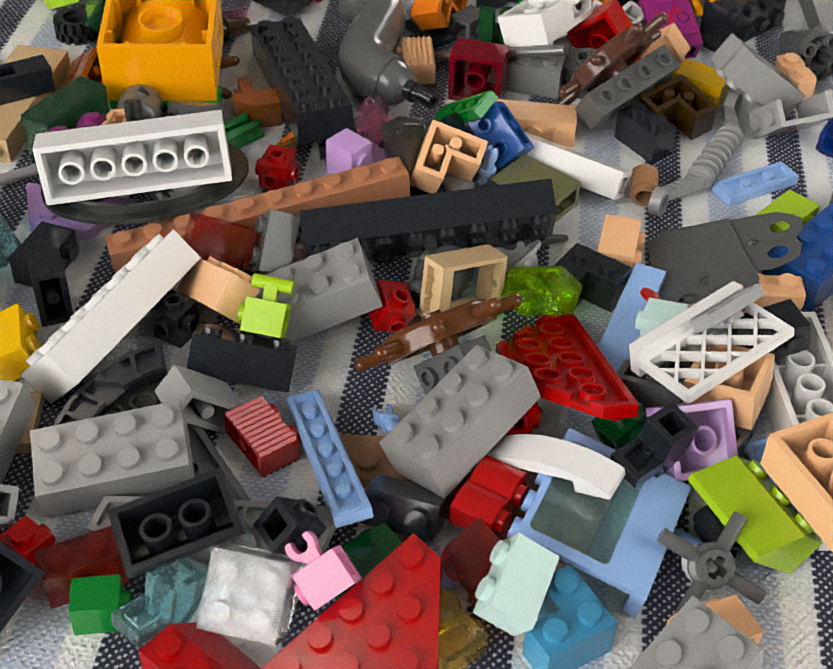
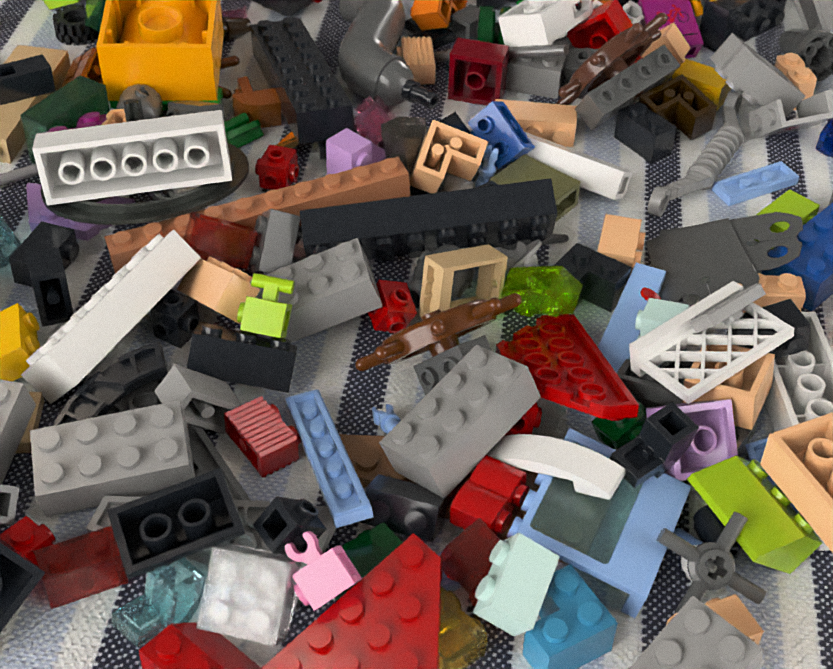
(94, 601): green brick -> none
(468, 108): green tile -> none
(642, 183): medium nougat brick -> none

